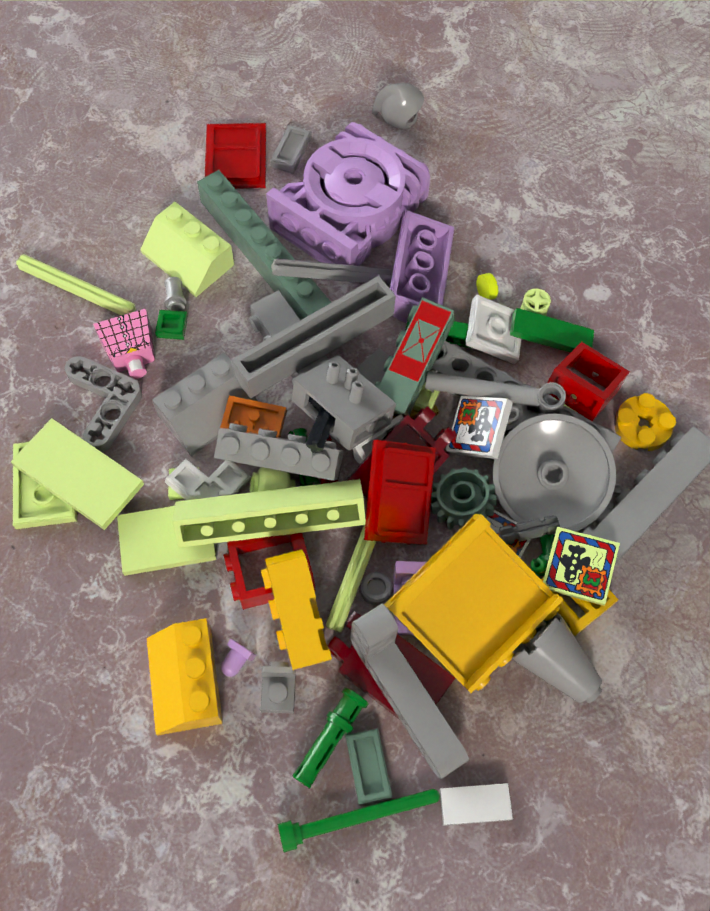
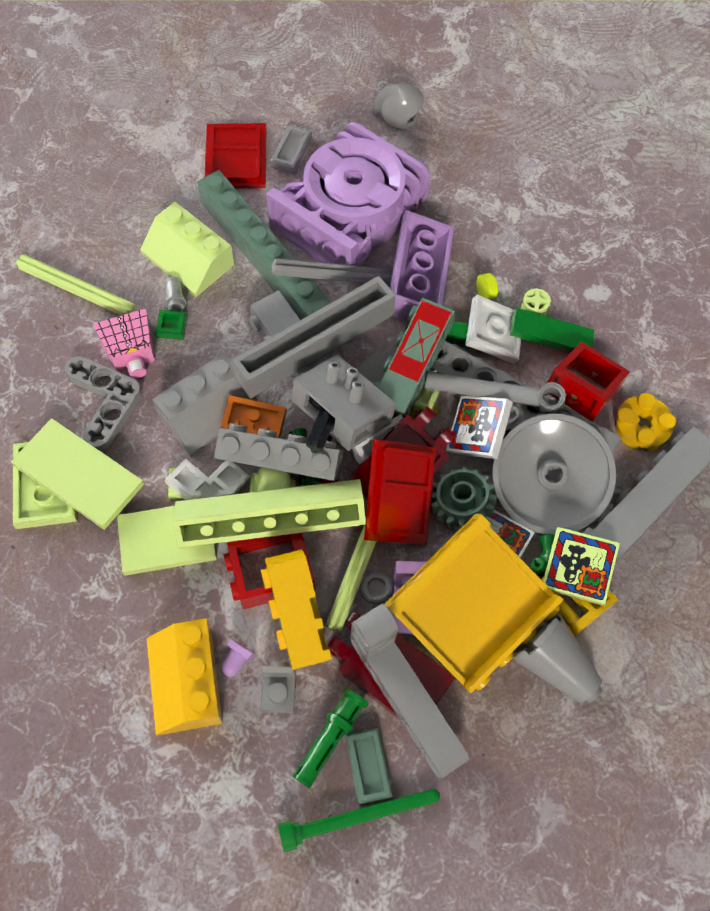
(475, 804): white tile -> none
(529, 529): dark grey axle -> none

